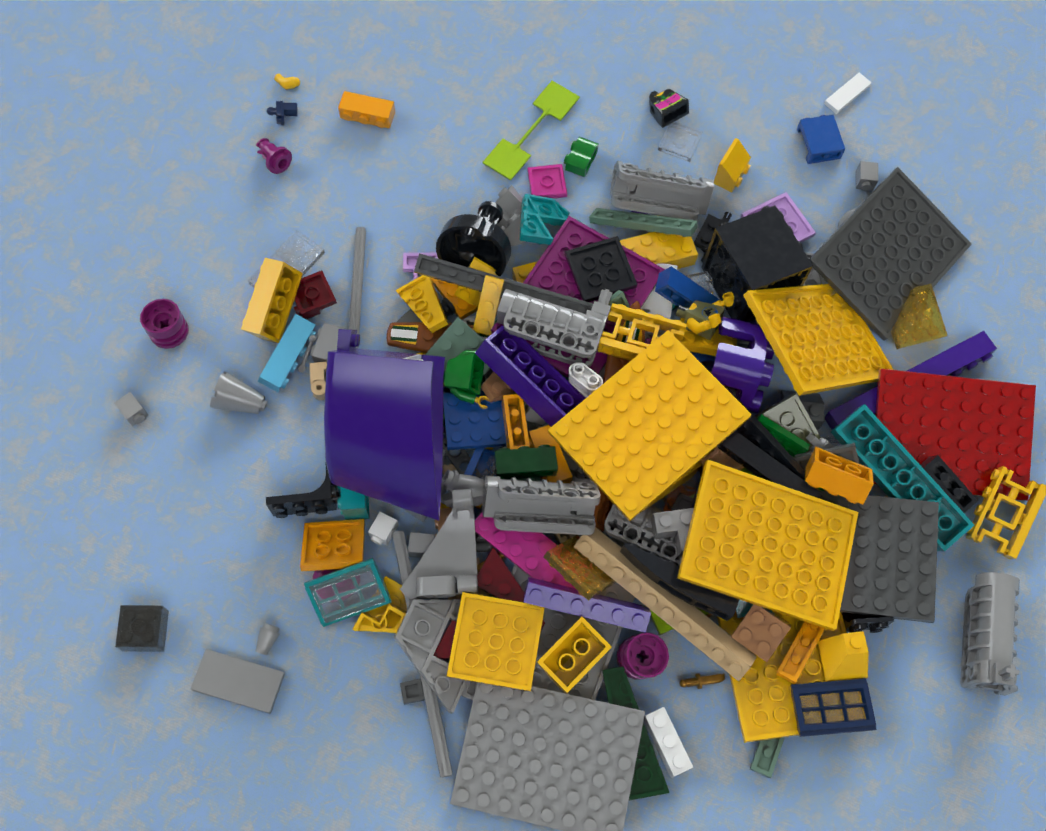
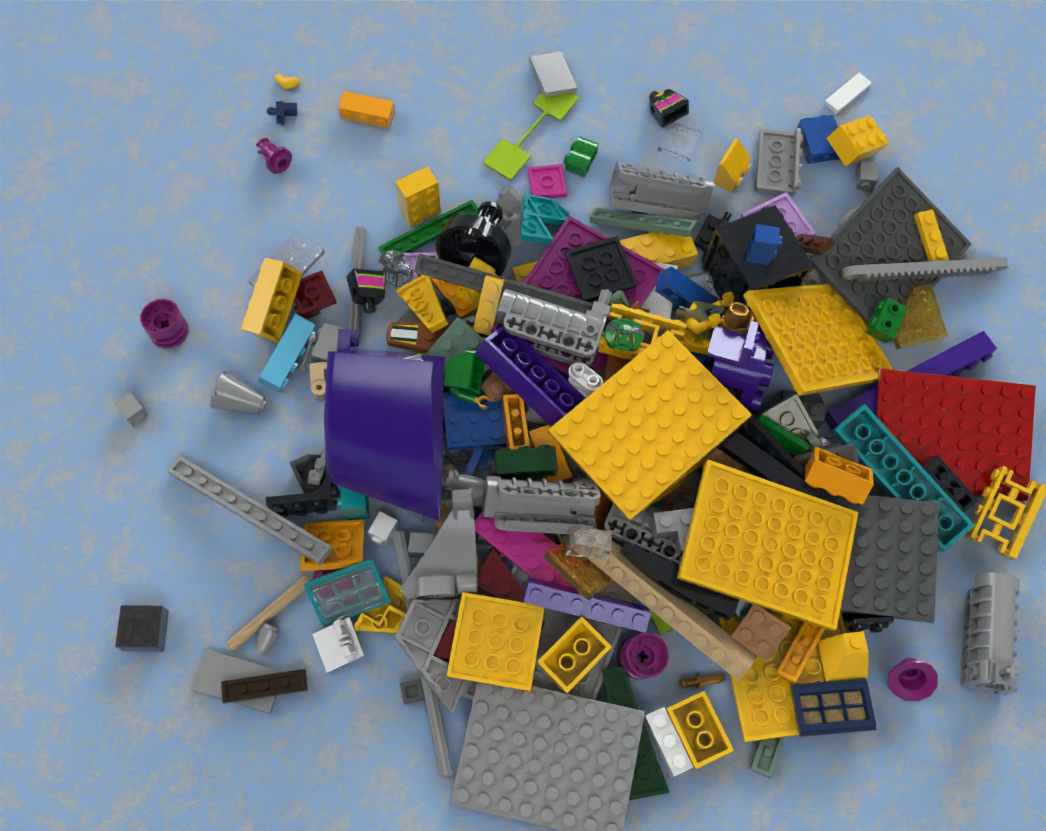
(250, 510): none -> light grey plate
(264, 686): none -> dark brown tile
(267, 614): none -> tan axle
(301, 469): none -> dark grey slope
(318, 474): none -> light grey hinge
(338, 644): none -> white hinge
(367, 287): none -> black torso
(396, 267): none -> clear dish
(418, 196): none -> yellow brick
(428, 231): none -> green plate
(553, 74): none -> tile
(588, 543): none -> clear brick
(624, 334): none -> green dish
(699, 730): none -> yellow brick
(734, 346): none -> bracket
(737, 318): none -> pearl gold piece
(763, 244): none -> blue brick
(779, 162): none -> light grey bracket
(815, 244): none -> reddish brown plate
(857, 140): none -> yellow brick
(886, 320): none -> green brick
(912, 680): none -> magenta hat
(924, 269): none -> light grey gear
(931, 236): none -> yellow plate

